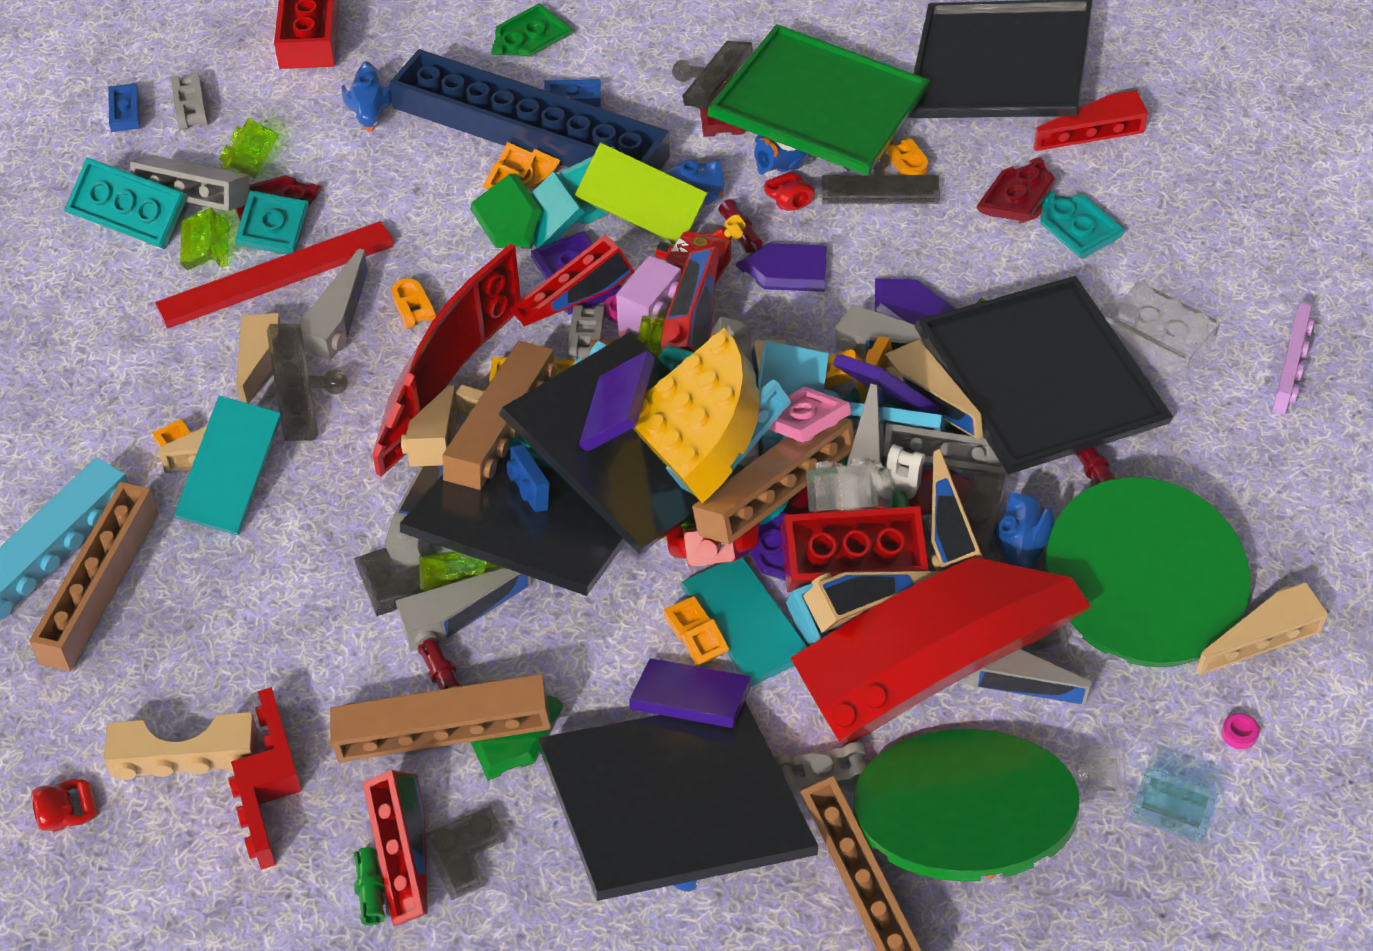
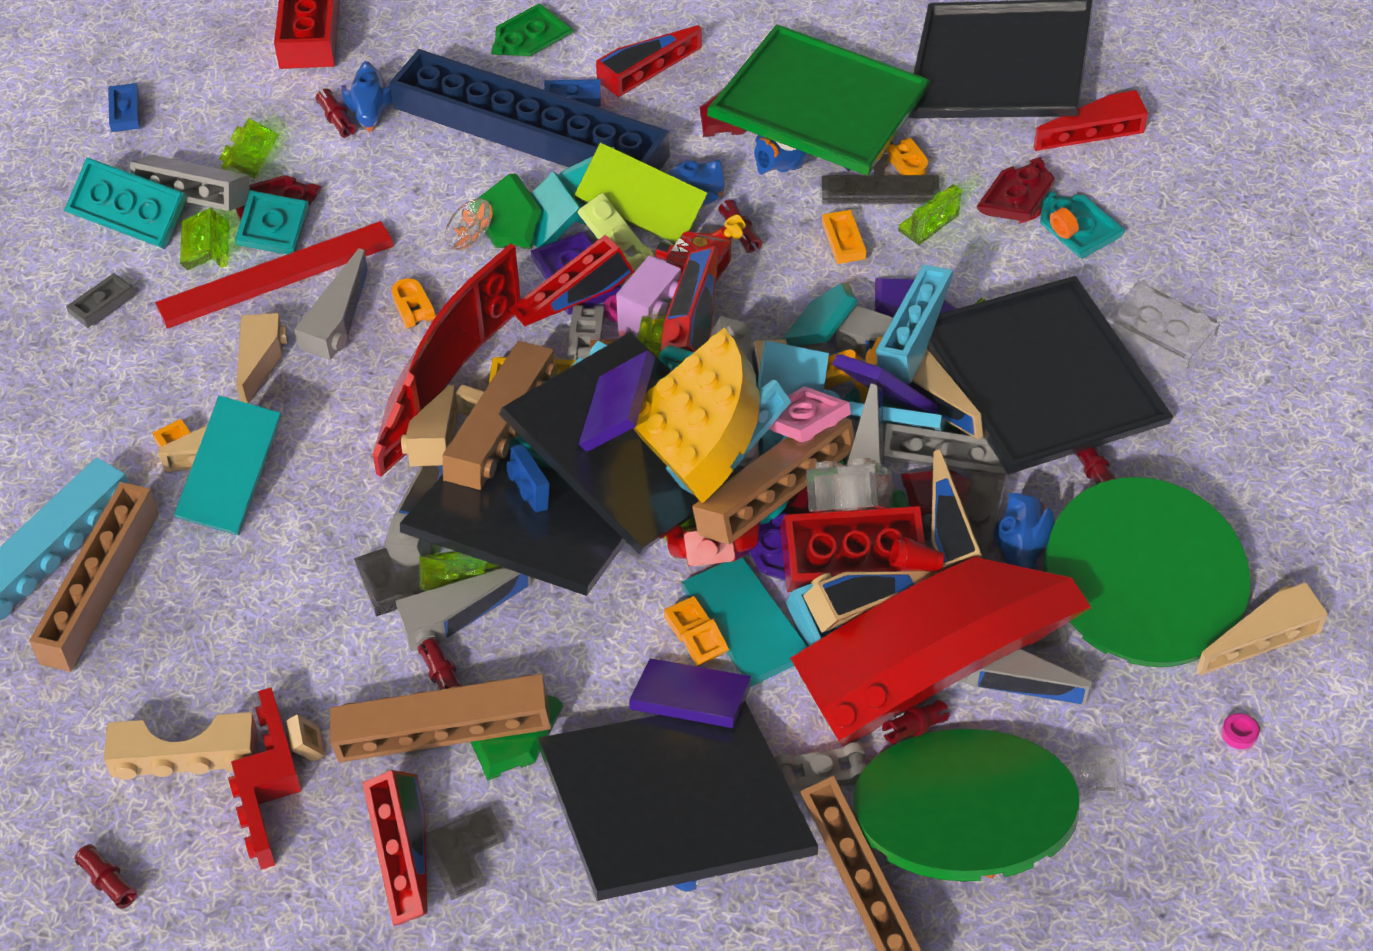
(54, 808): red piece -> none
(100, 300): none -> dark grey plate
(105, 876): none -> dark red pin
(188, 98): light grey plate -> none
(295, 384): clear smoke plate -> none
(304, 738): none -> tan plate
(335, 113): none -> dark red pin
(369, 886): green pin -> none
(468, 224): none -> clear dish
(530, 167): light orange brick -> none
(604, 219): none -> yellowish green plate
(639, 62): none -> red slope
(713, 77): clear smoke plate -> none
(787, 267): dark purple tile -> none
(789, 191): red piece -> none
(822, 317): none -> teal tile
(844, 236): none -> light orange plate
(903, 477): white plate -> none
(913, 324): none -> medium azure slope
(914, 556): none -> red cone
(915, 721): none -> dark red pin
(933, 215): none -> clear neon green bracket
(1064, 223): none -> orange tile
(1174, 804): clear light blue brick -> none
(1292, 368): lavender plate -> none

